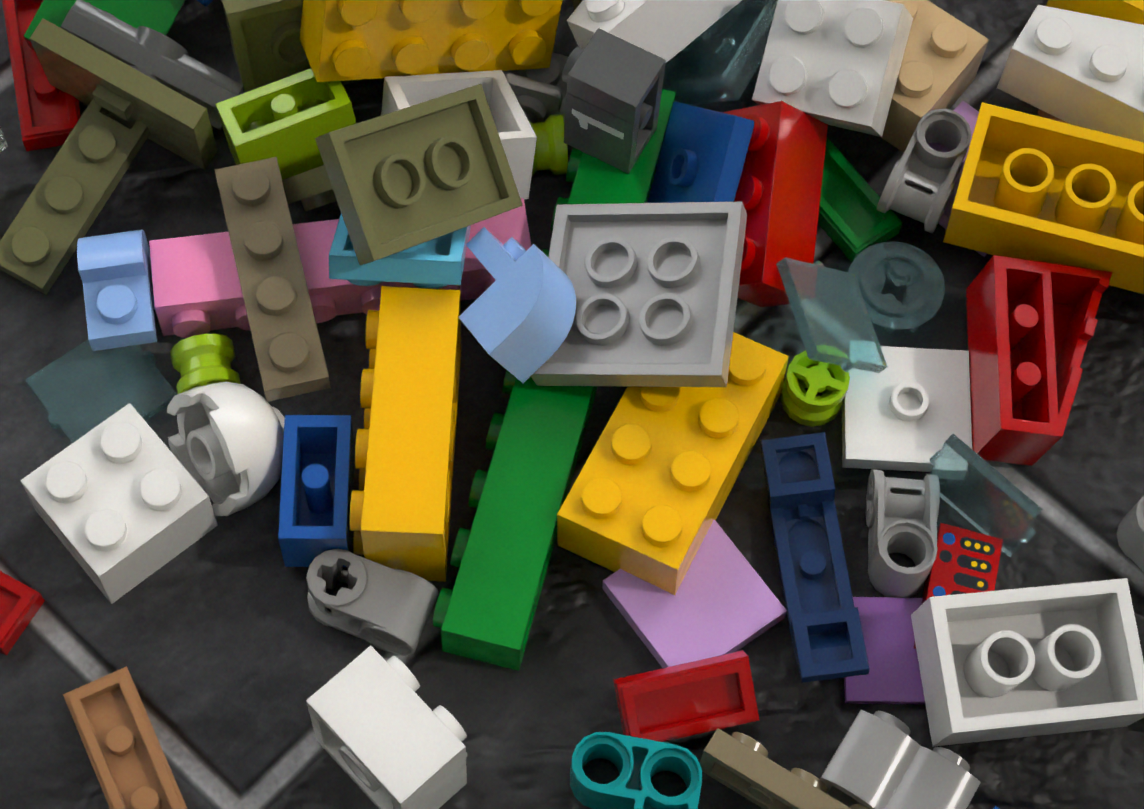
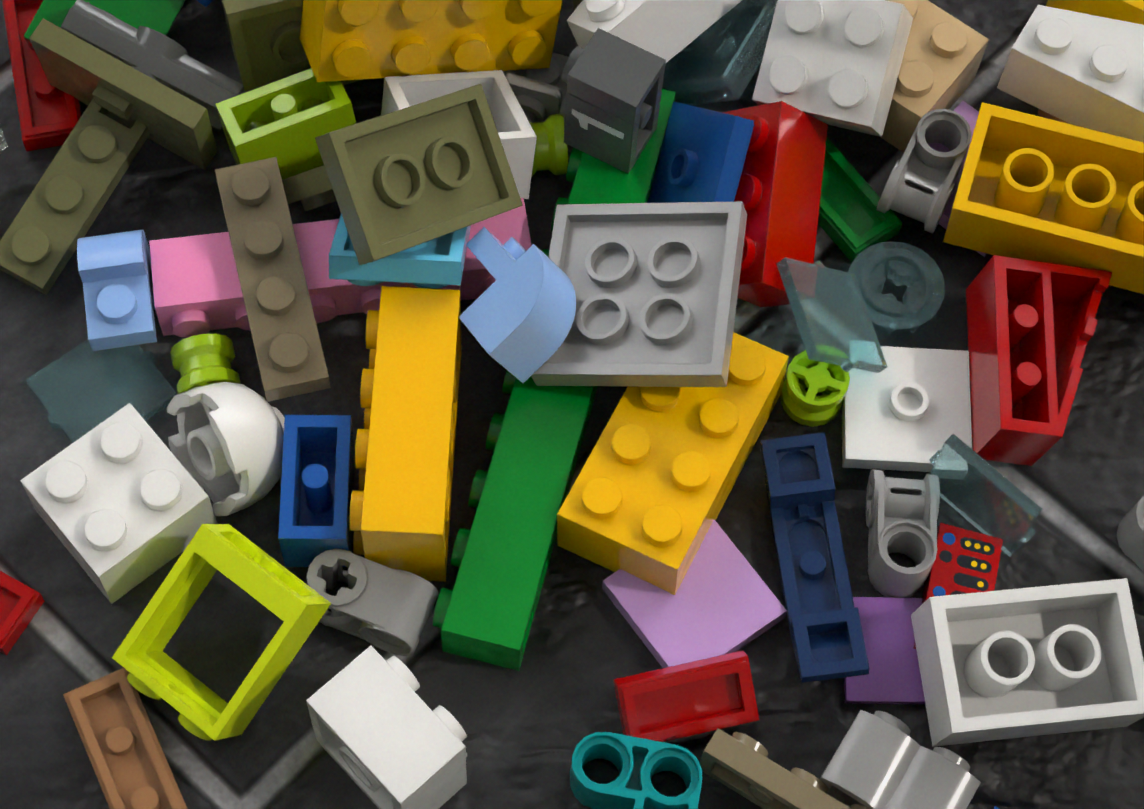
(259, 575): none -> neon yellow window

